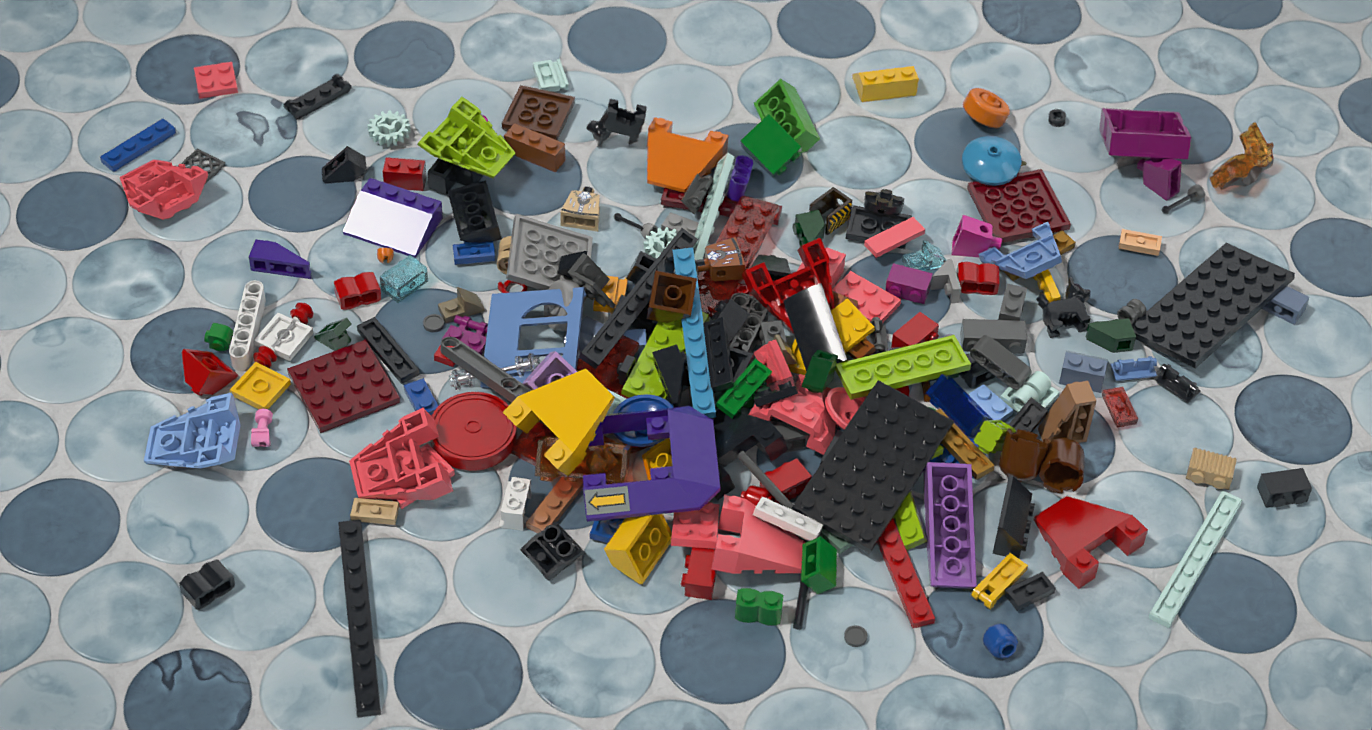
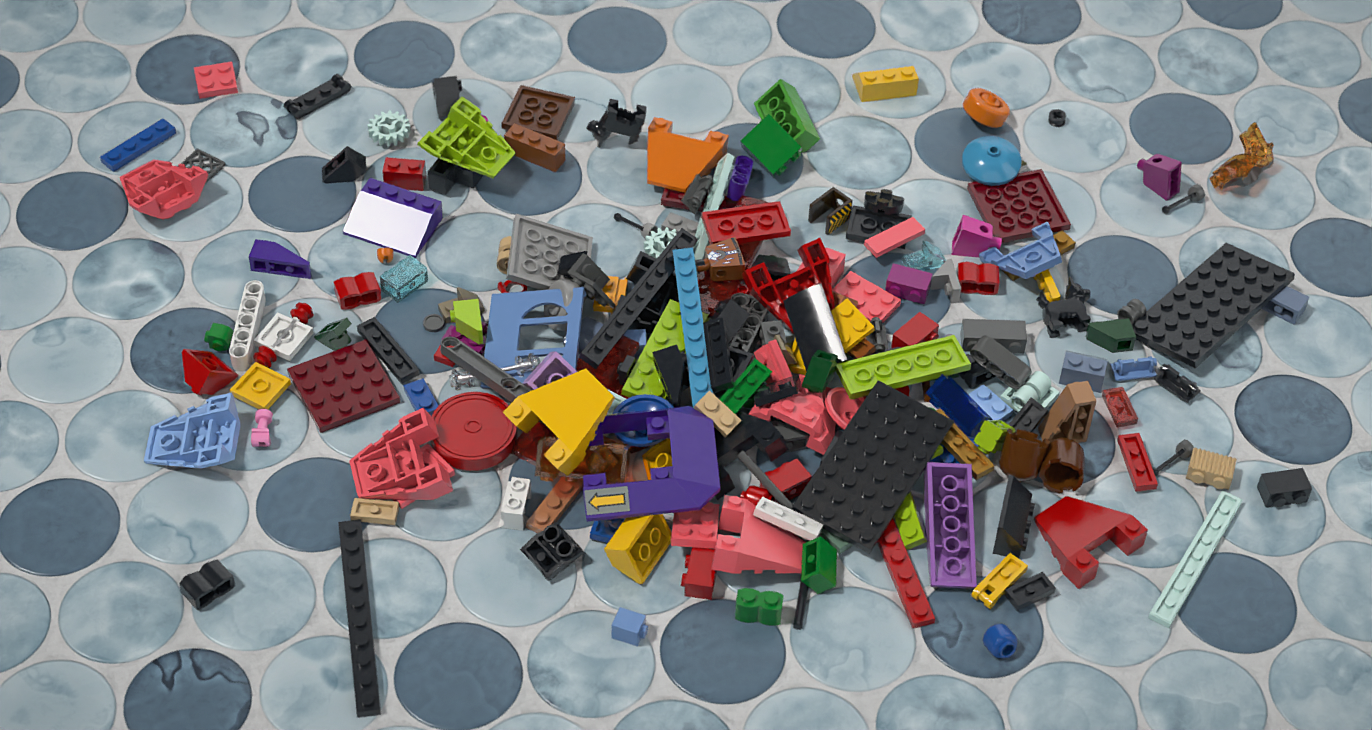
(446, 93): none -> black brick
(468, 319): none -> lime slope
(473, 252): blue hinge -> none
(474, 213): black slope -> none
(550, 75): light aqua plate -> none
(581, 210): tan torso -> none
(629, 626): none -> medium blue brick
(671, 297): reddish brown slope -> none
(723, 418): none -> tan plate
(746, 223): none -> red plate
(809, 226): dark green slope -> none
(855, 636): dark grey piece -> none
(1012, 302): dark grey brick -> none
(1137, 462): none -> red plate
(1140, 242): light nougat plate -> none
(1144, 133): magenta tile -> none
(1183, 450): none -> hinge

